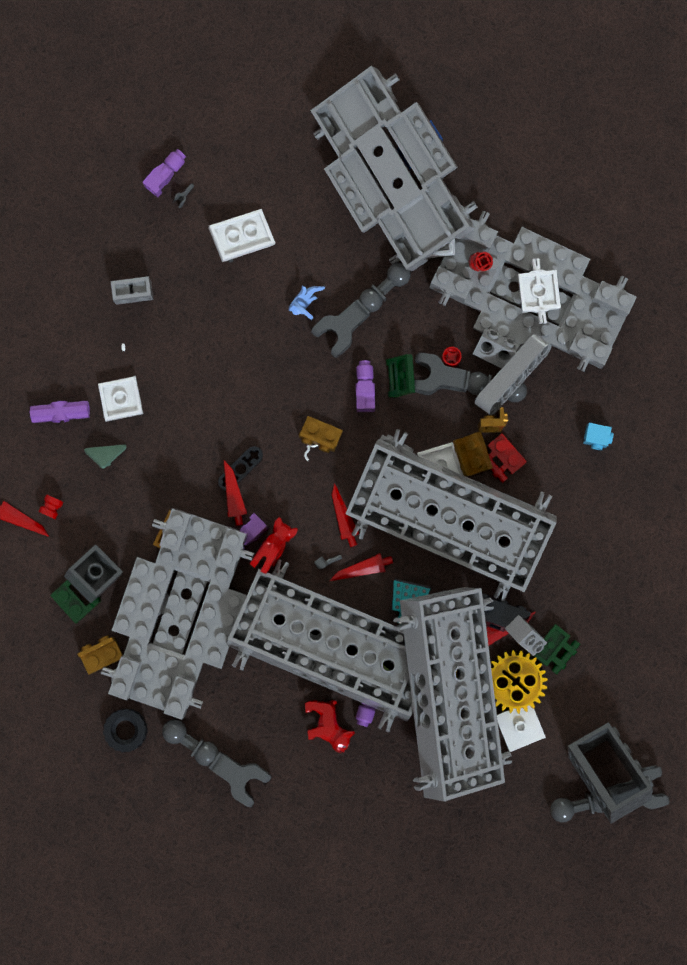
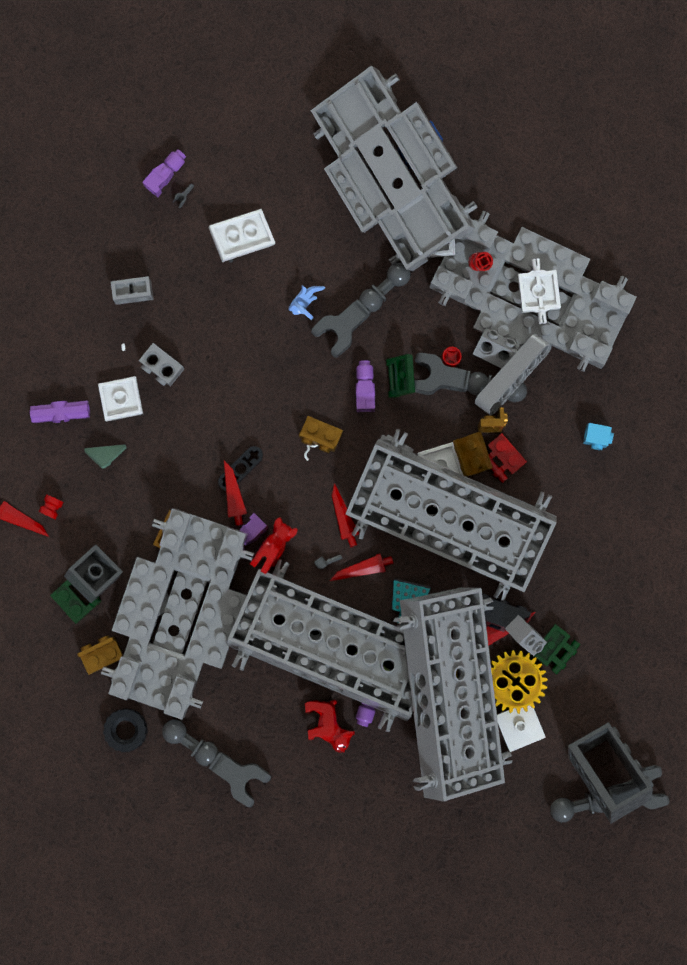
(164, 361): none -> light grey brick

